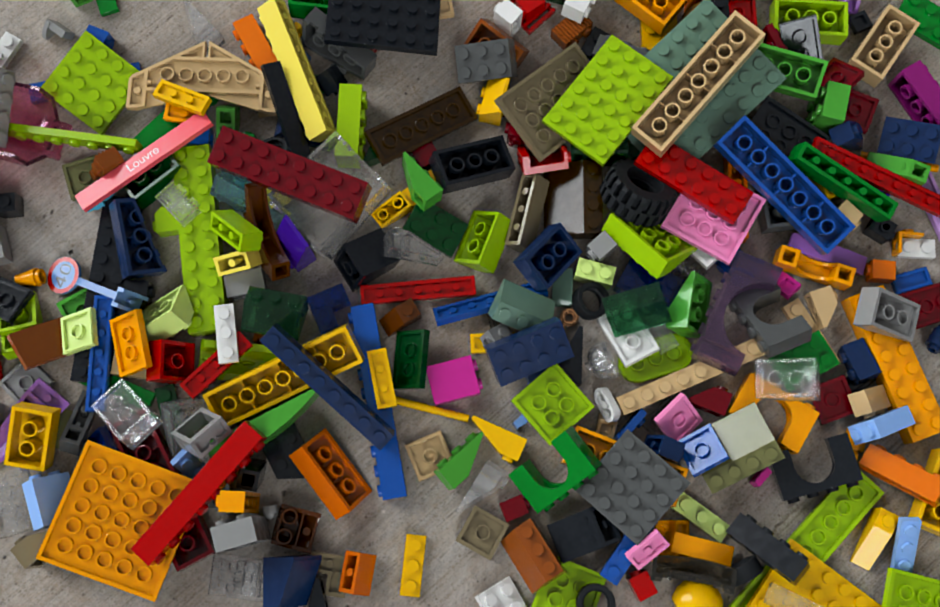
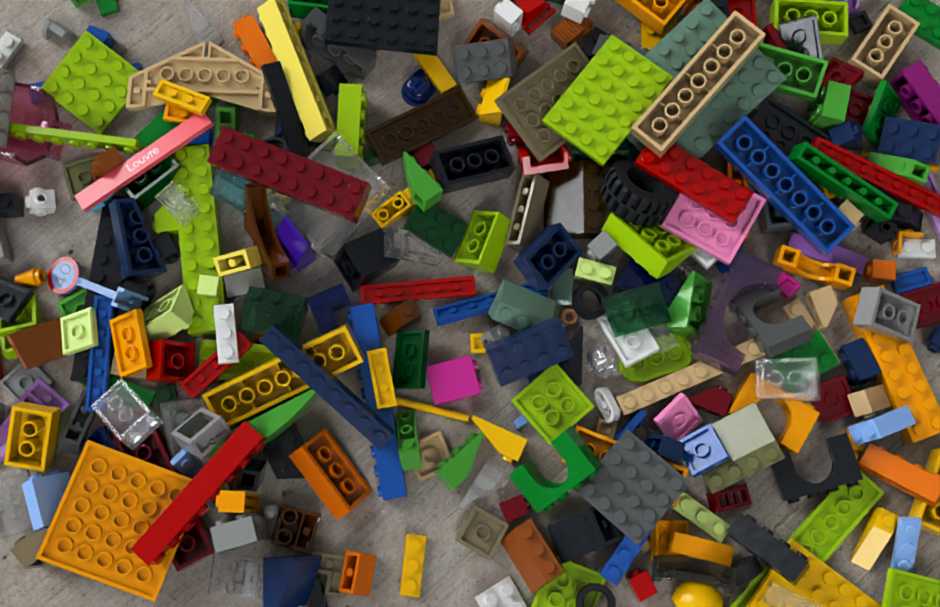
(40, 201): none -> white brick
(167, 248): none -> black brick
(208, 285): none -> yellowish green tile
(236, 230): lime brick -> none
(408, 440): none -> bright green slope
(418, 89): none -> clear blue piece
(436, 72): none -> yellow tile
(647, 549): bright pink plate -> none
(717, 503): none -> dark red slope
(758, 479): dark pink tile -> none
(884, 104): none -> green plate
(907, 217): none -> black slope

